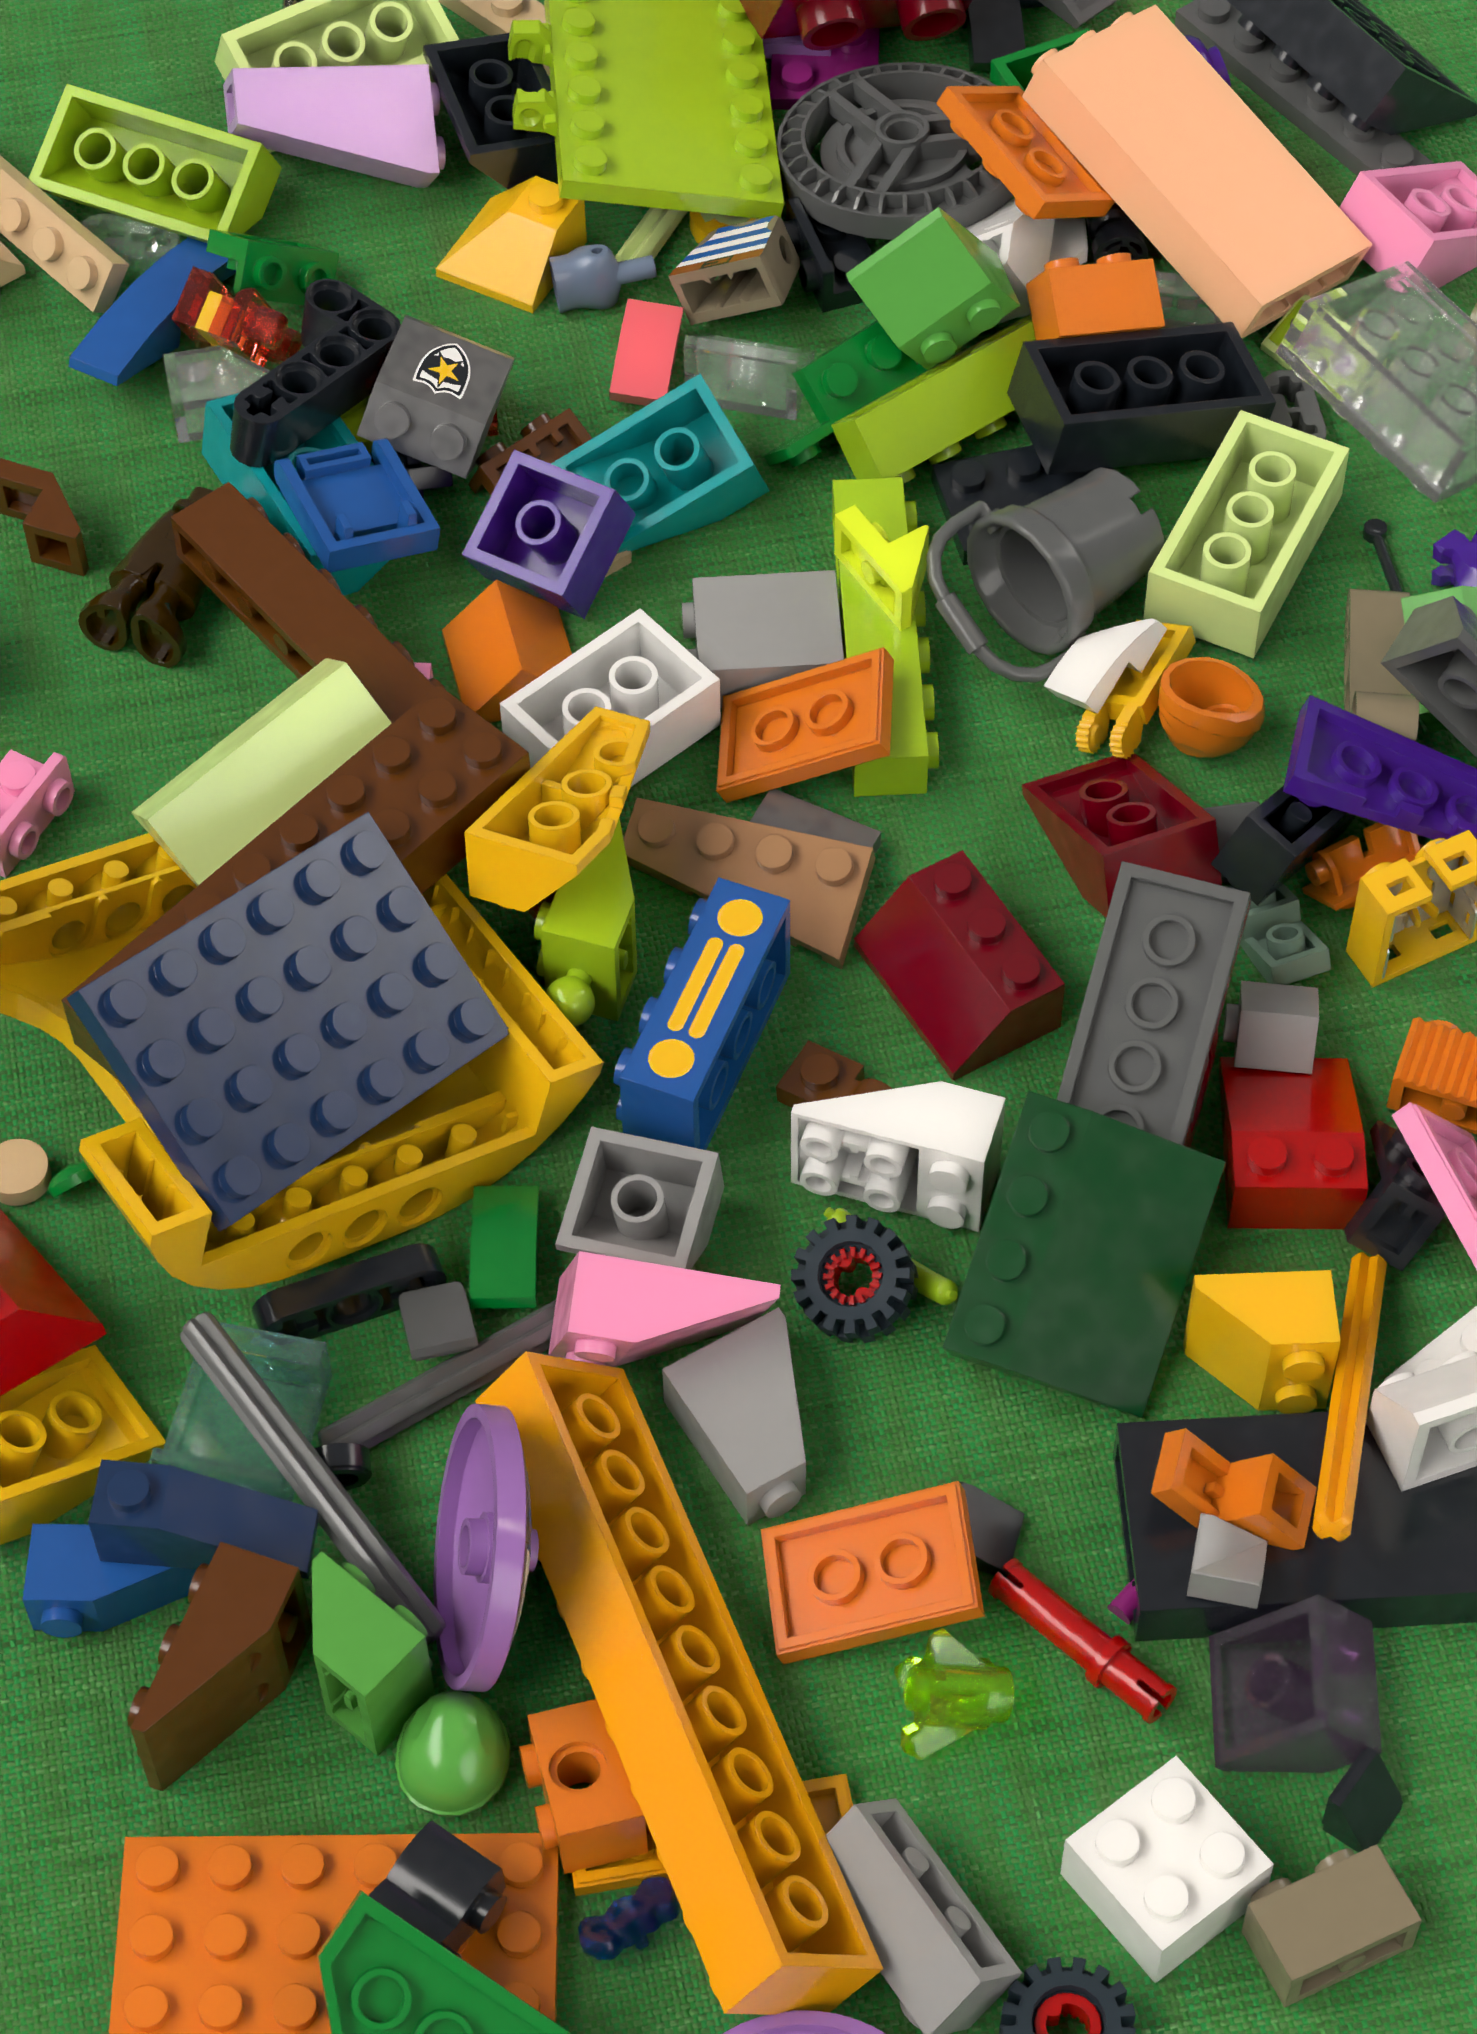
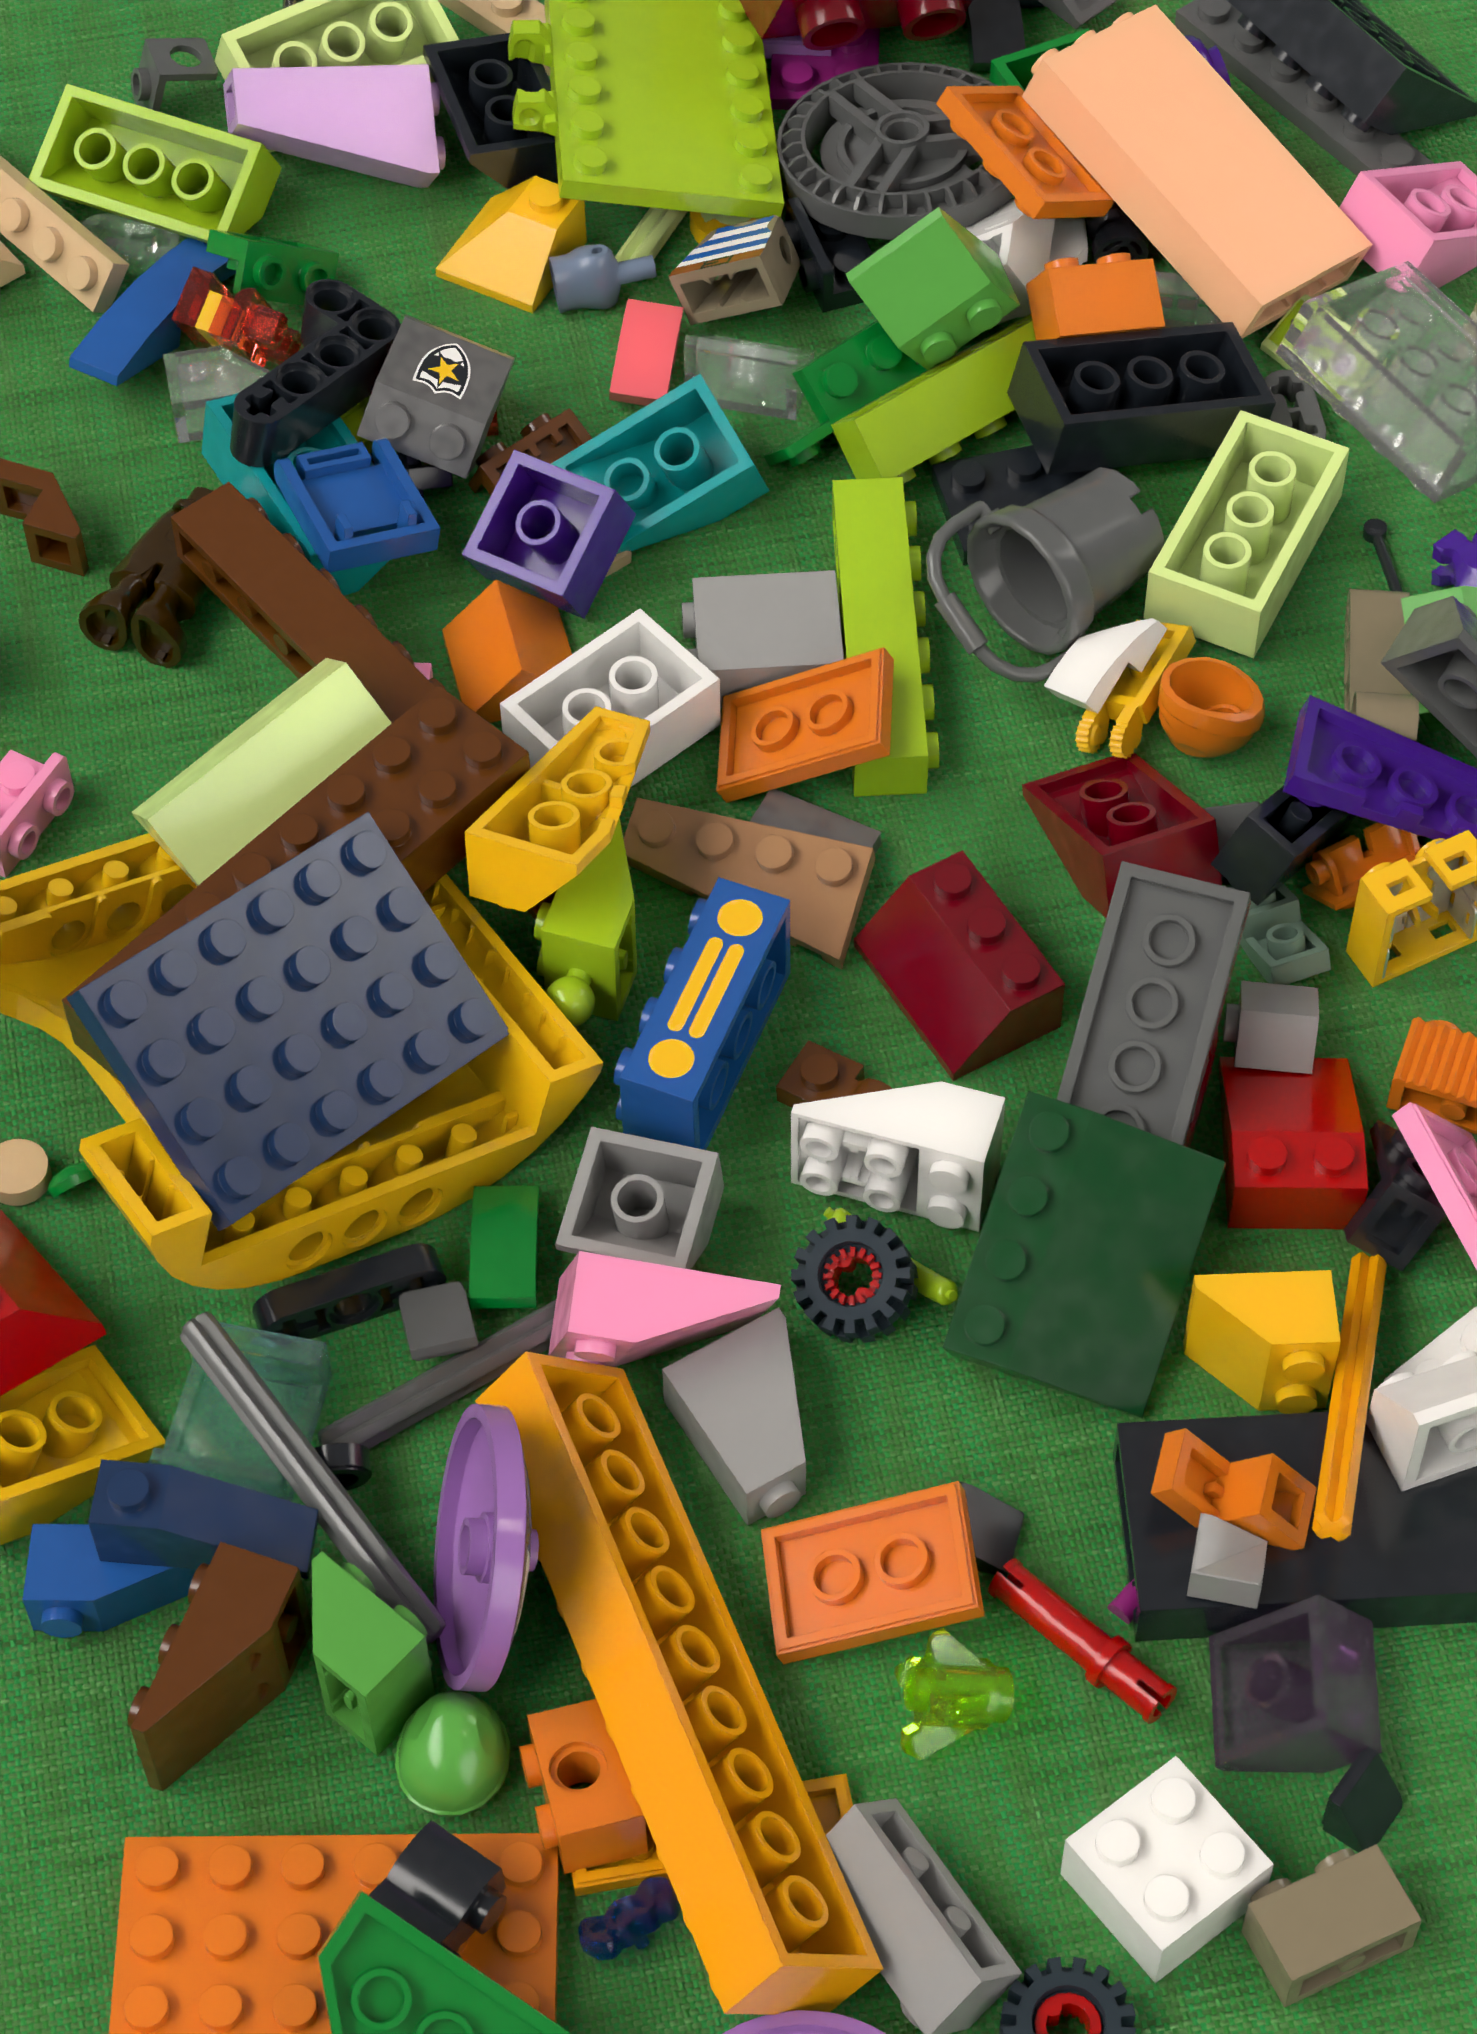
(158, 67): none -> dark grey bracket
(885, 569): neon yellow slope -> none

